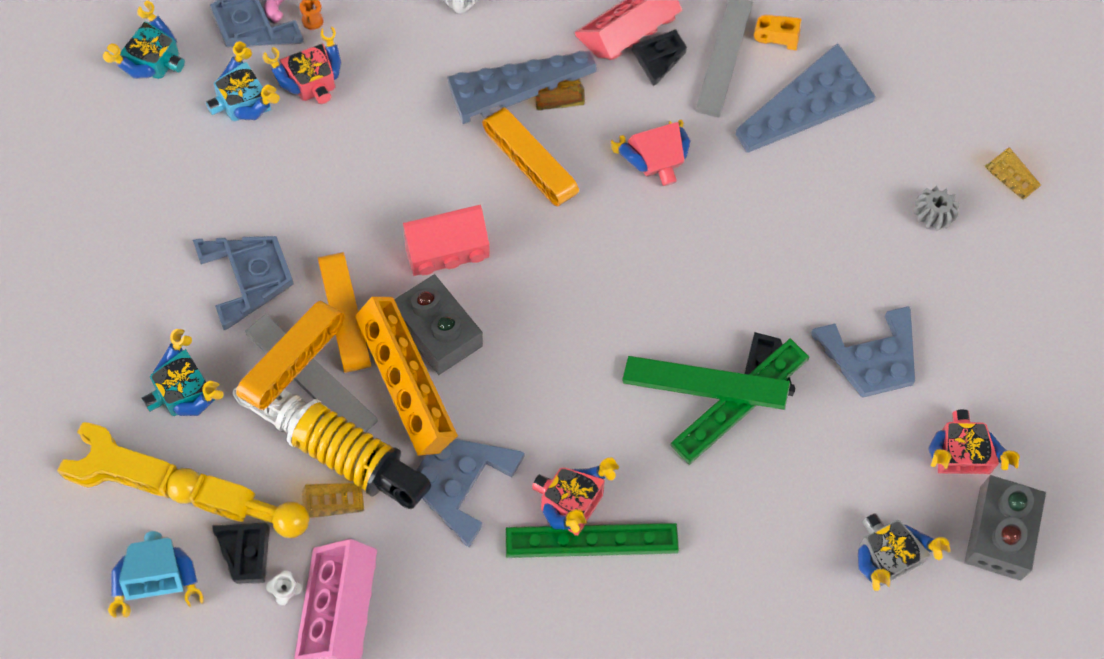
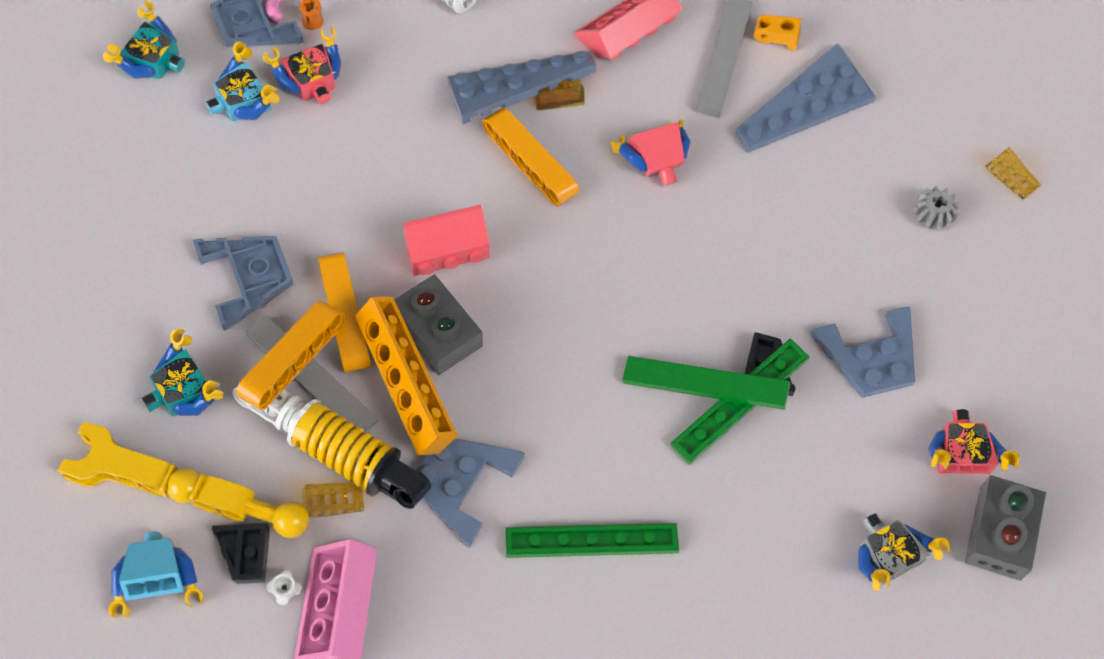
(573, 494): torso -> none
(659, 54): black wing -> none

